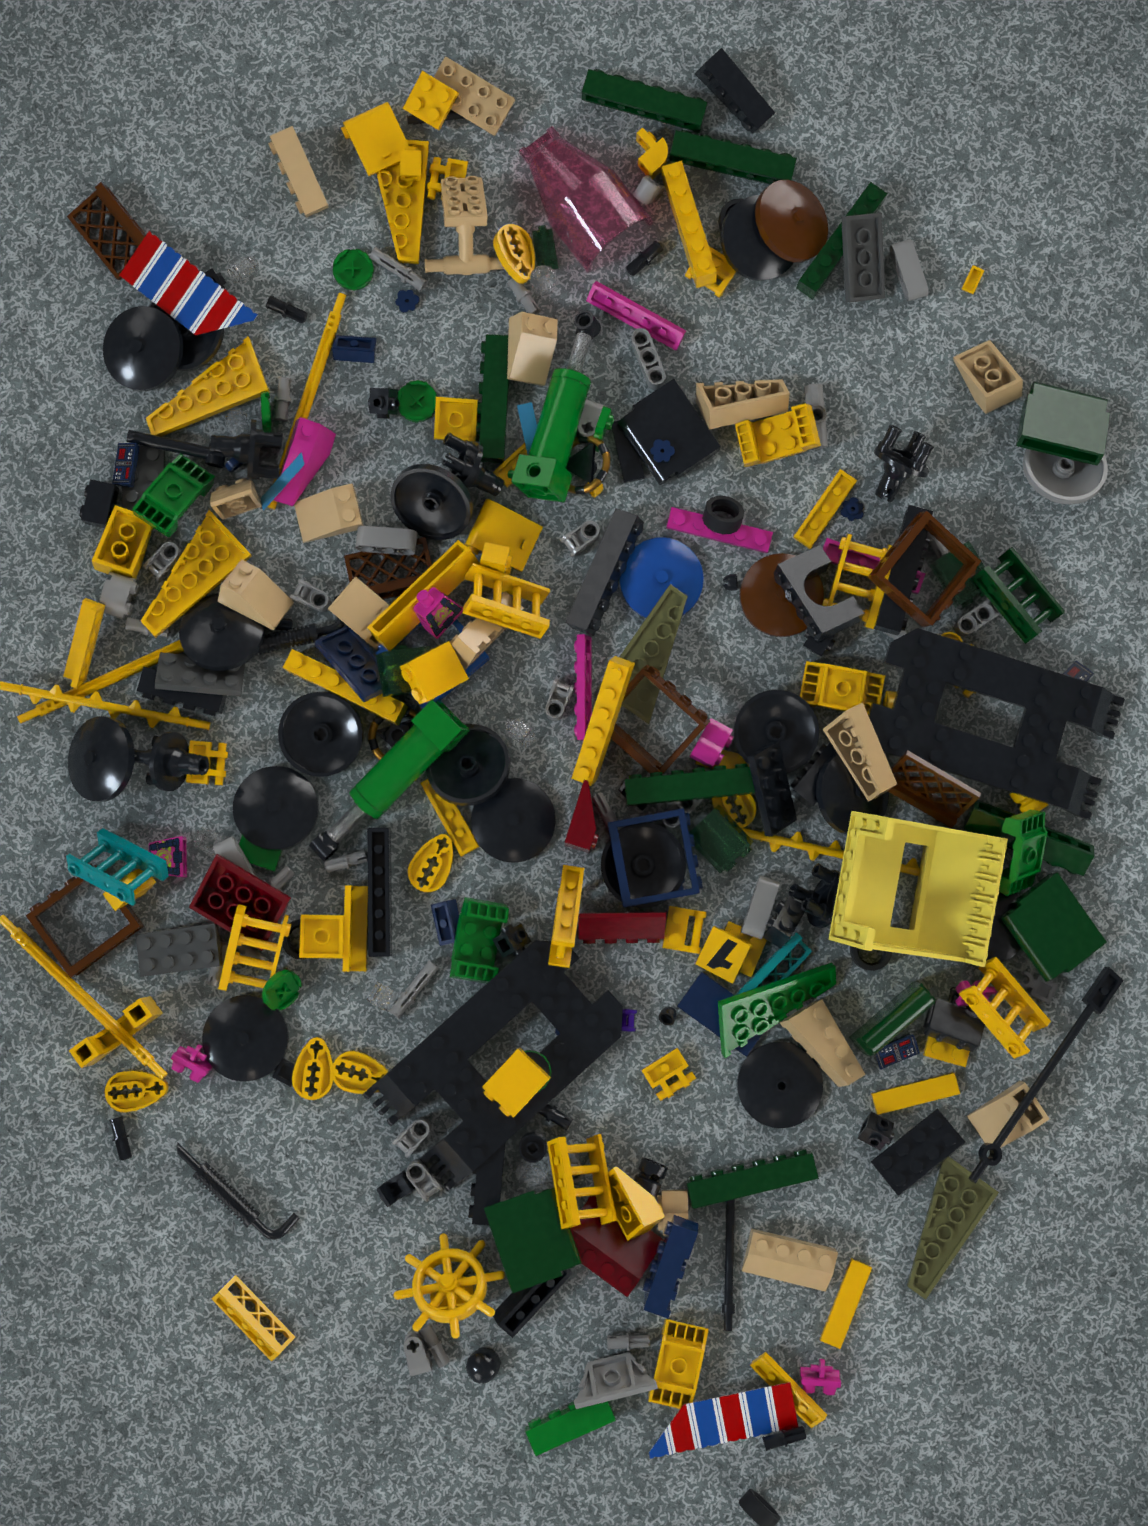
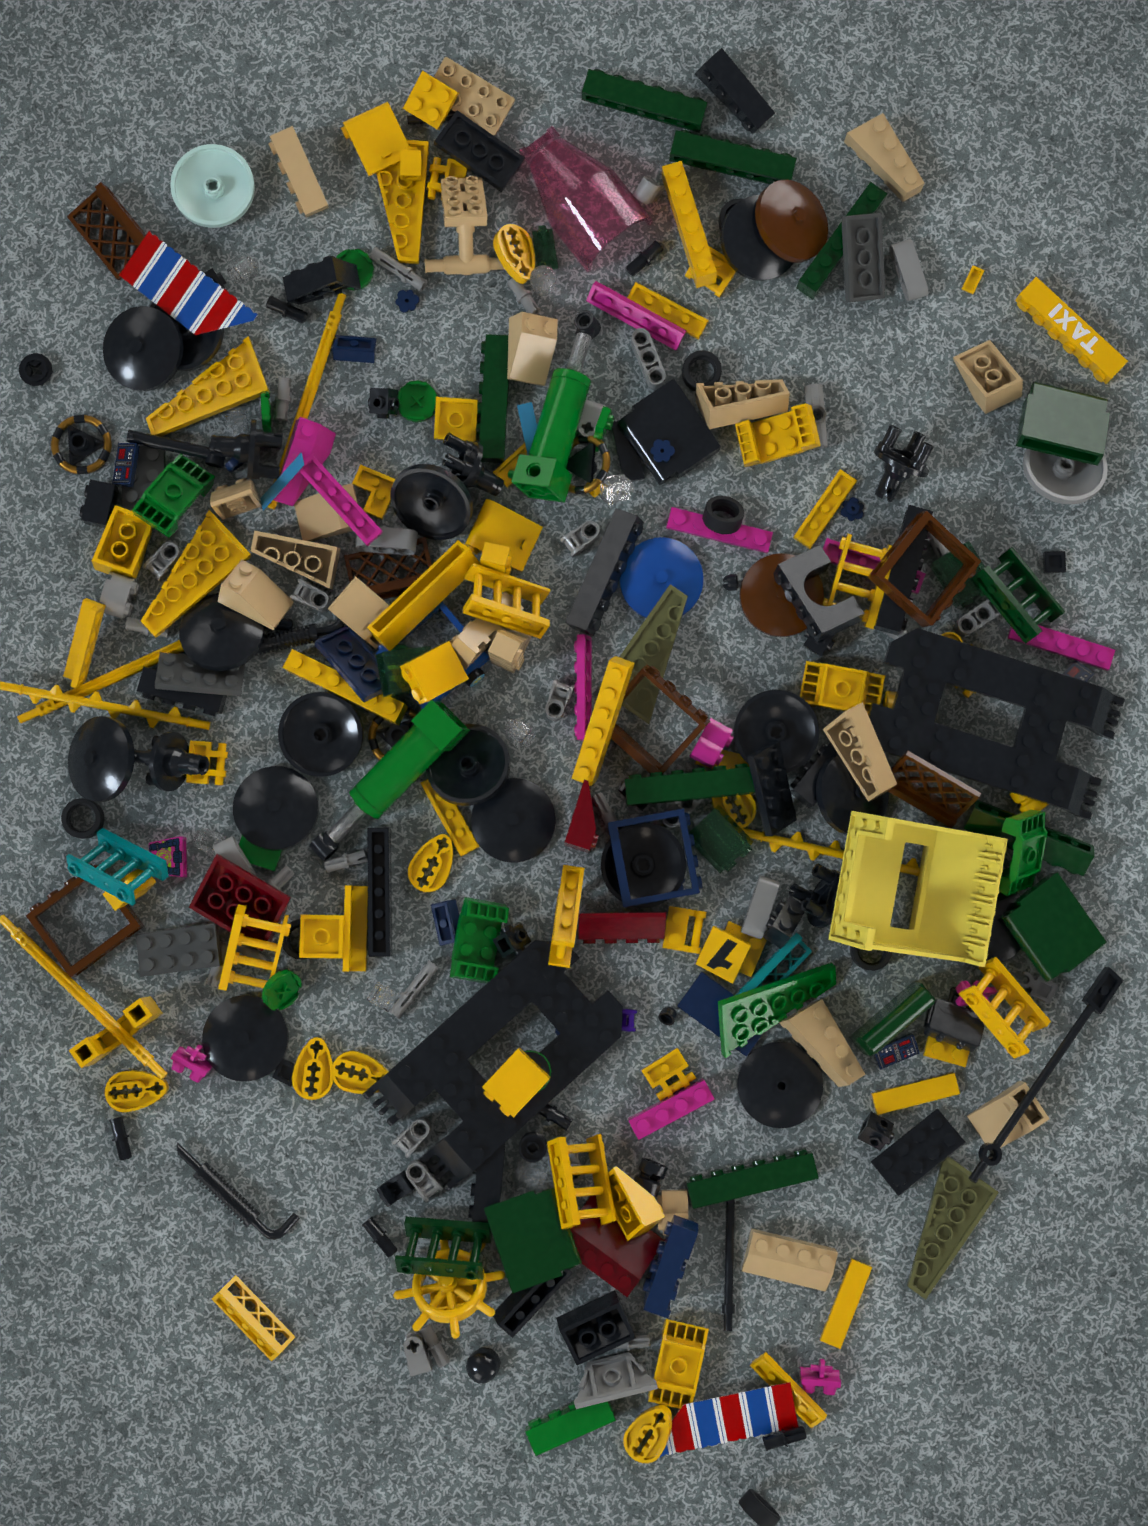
(35, 360): none -> black gear
(66, 818): none -> black tyre
(81, 444): none -> black piece
(212, 185): none -> light aqua dish
(304, 557): none -> tan wedge
(320, 279): none -> black wedge
(340, 500): none -> dark pink plate
(379, 487): none -> yellow plate
(380, 1237): none -> black axle
(436, 611): dark pink torso -> none
(444, 1230): none -> dark green fence
(474, 677): none -> black tile
(479, 151): none -> black plate
(508, 649): none -> tan wedge
(595, 1328): none -> black slope
(616, 489): none -> clear brick
(639, 1428): none -> yellow piece
(655, 155): yellow brick -> none
(670, 1109): none -> dark pink brick
(671, 311): none -> yellow tile
(701, 355): none -> black tyre
(884, 153): none -> tan wedge
(1054, 562): none -> black tile
(1069, 647): none -> dark pink plate
(1070, 330): none -> yellow brick

